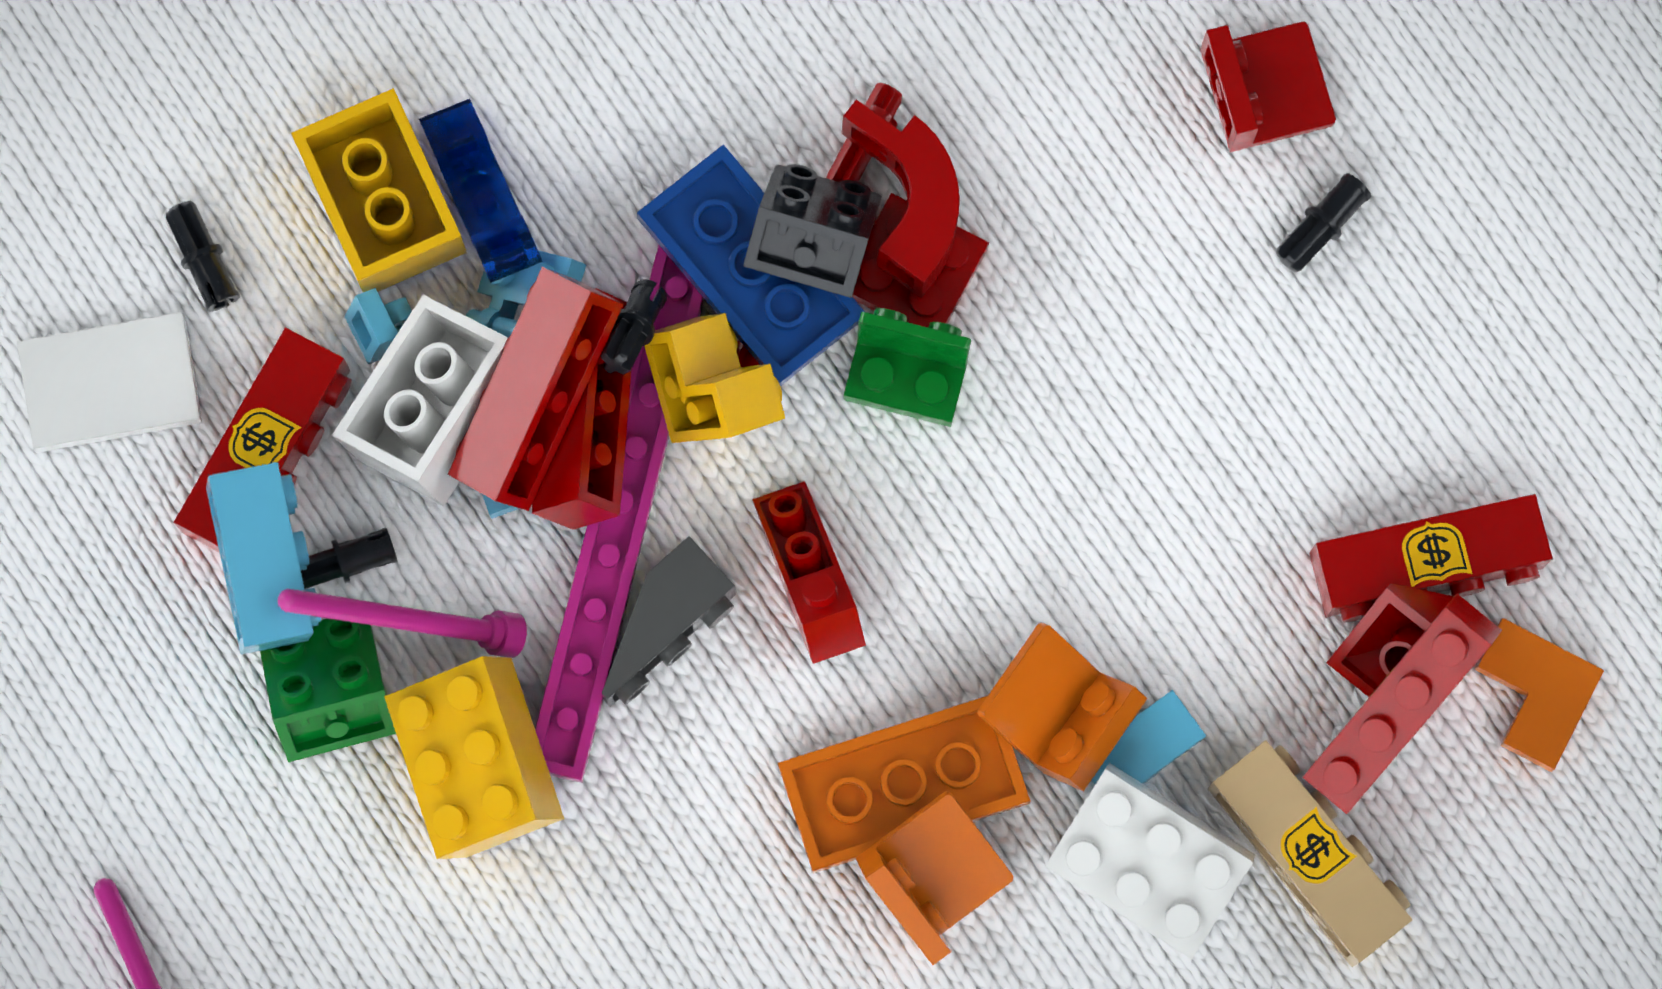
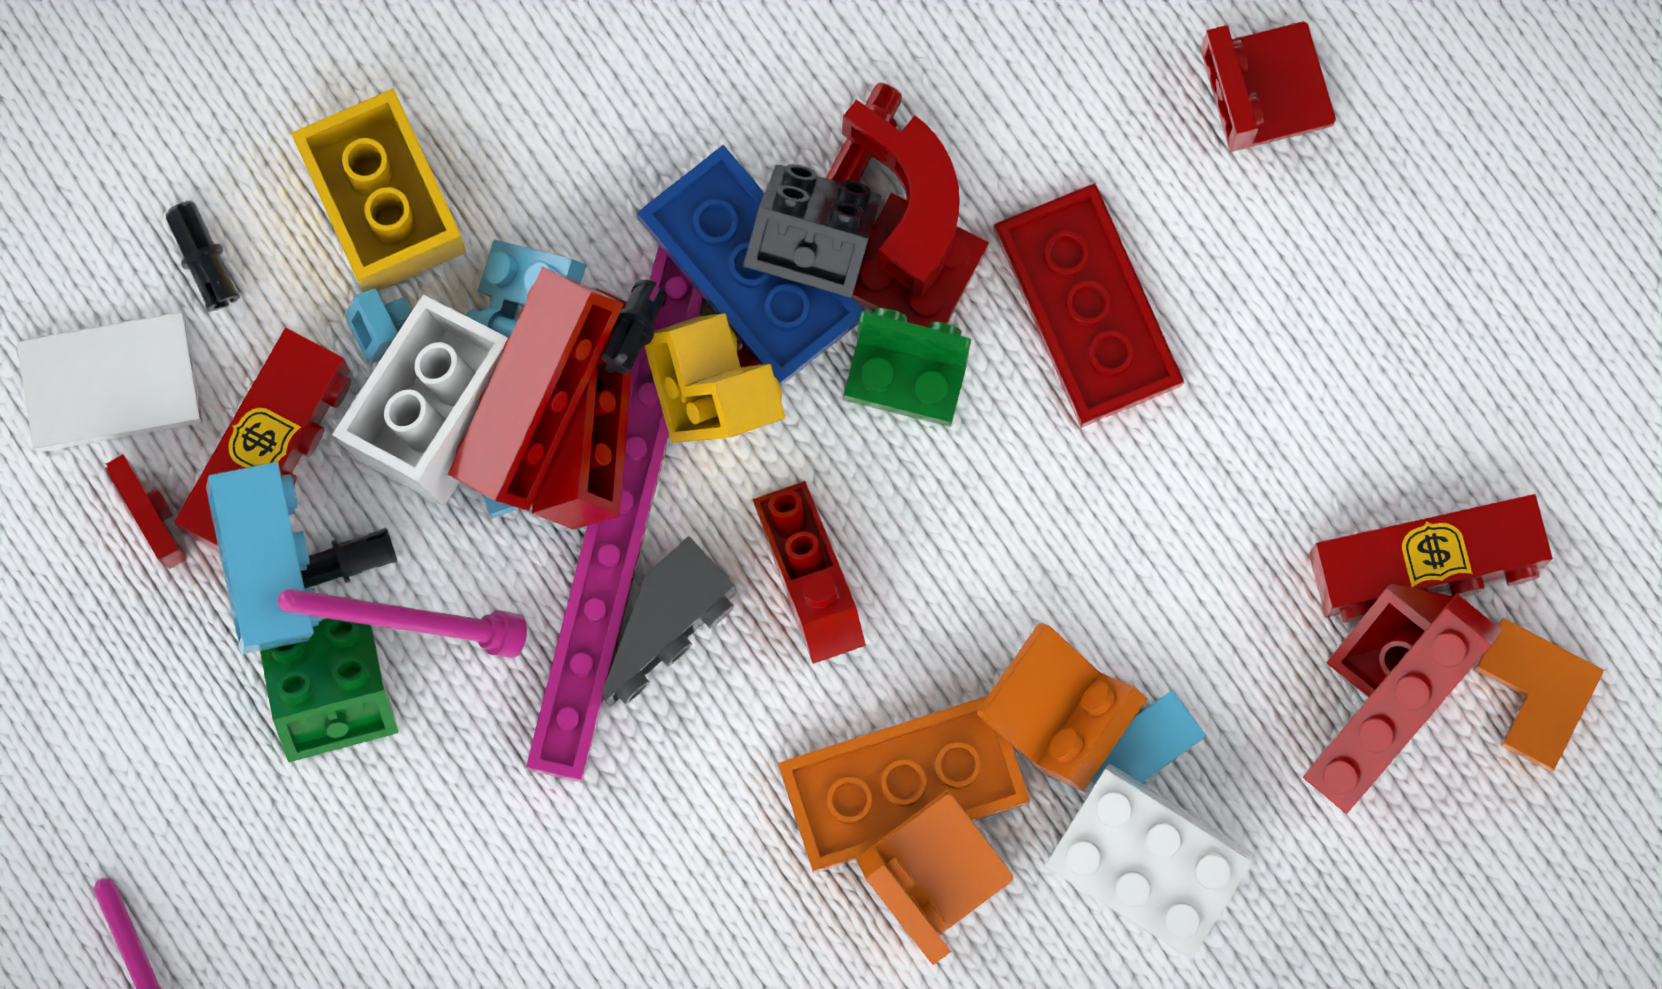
(148, 510): none -> red plate
(474, 757): yellow brick -> none
(480, 191): clear blue slope -> none
(1088, 305): none -> red tile
(1310, 853): tan brick -> none
(1323, 222): black axle -> none

